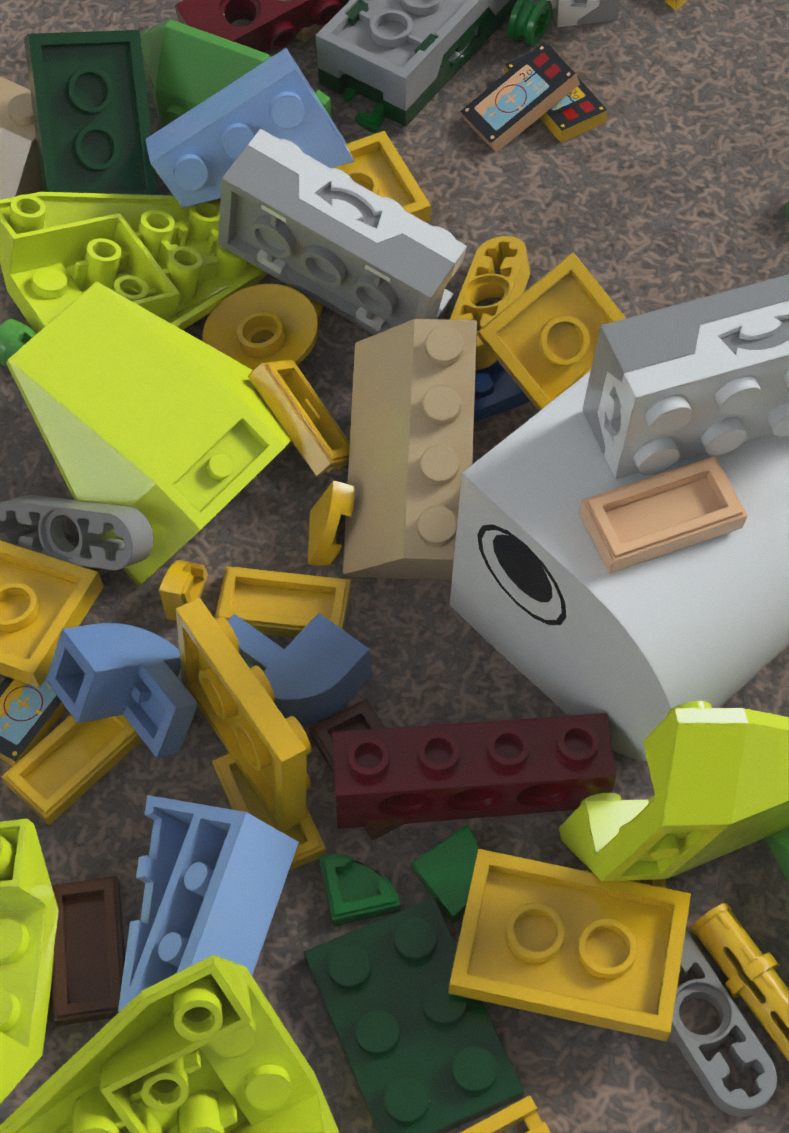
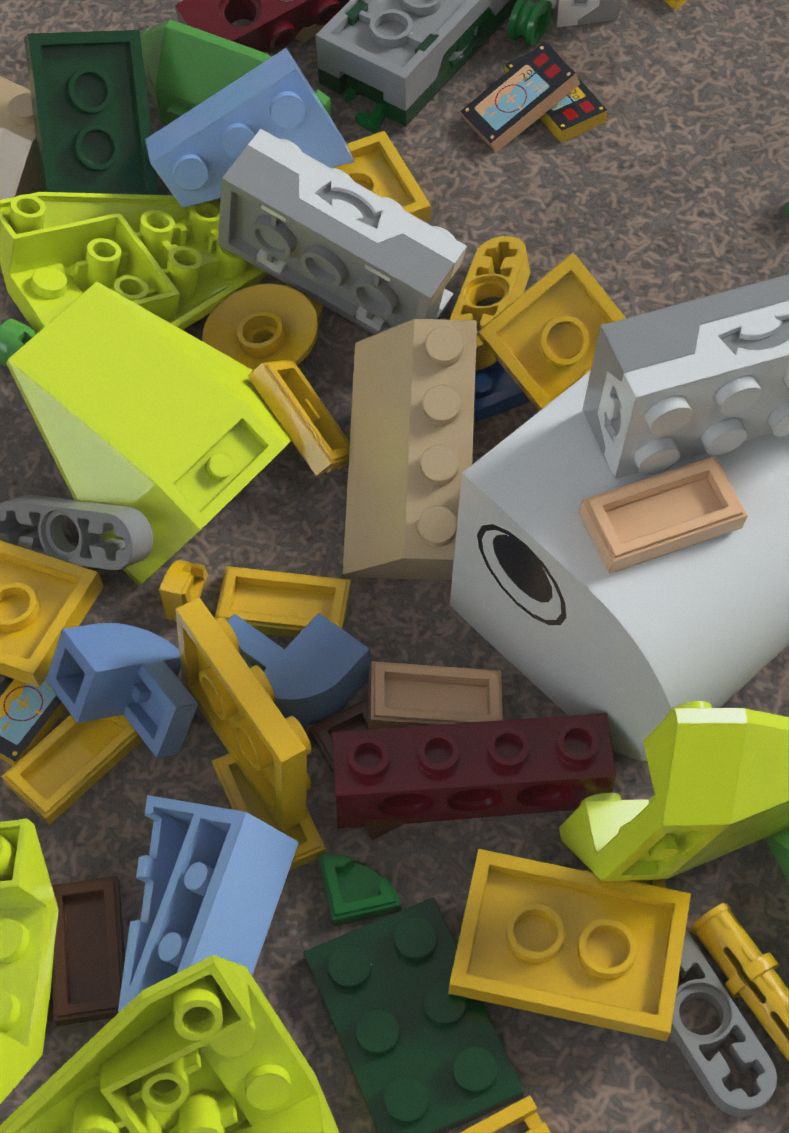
(324, 520): yellow tile -> none
(431, 695): none -> light nougat tile
(448, 871): green tile -> none

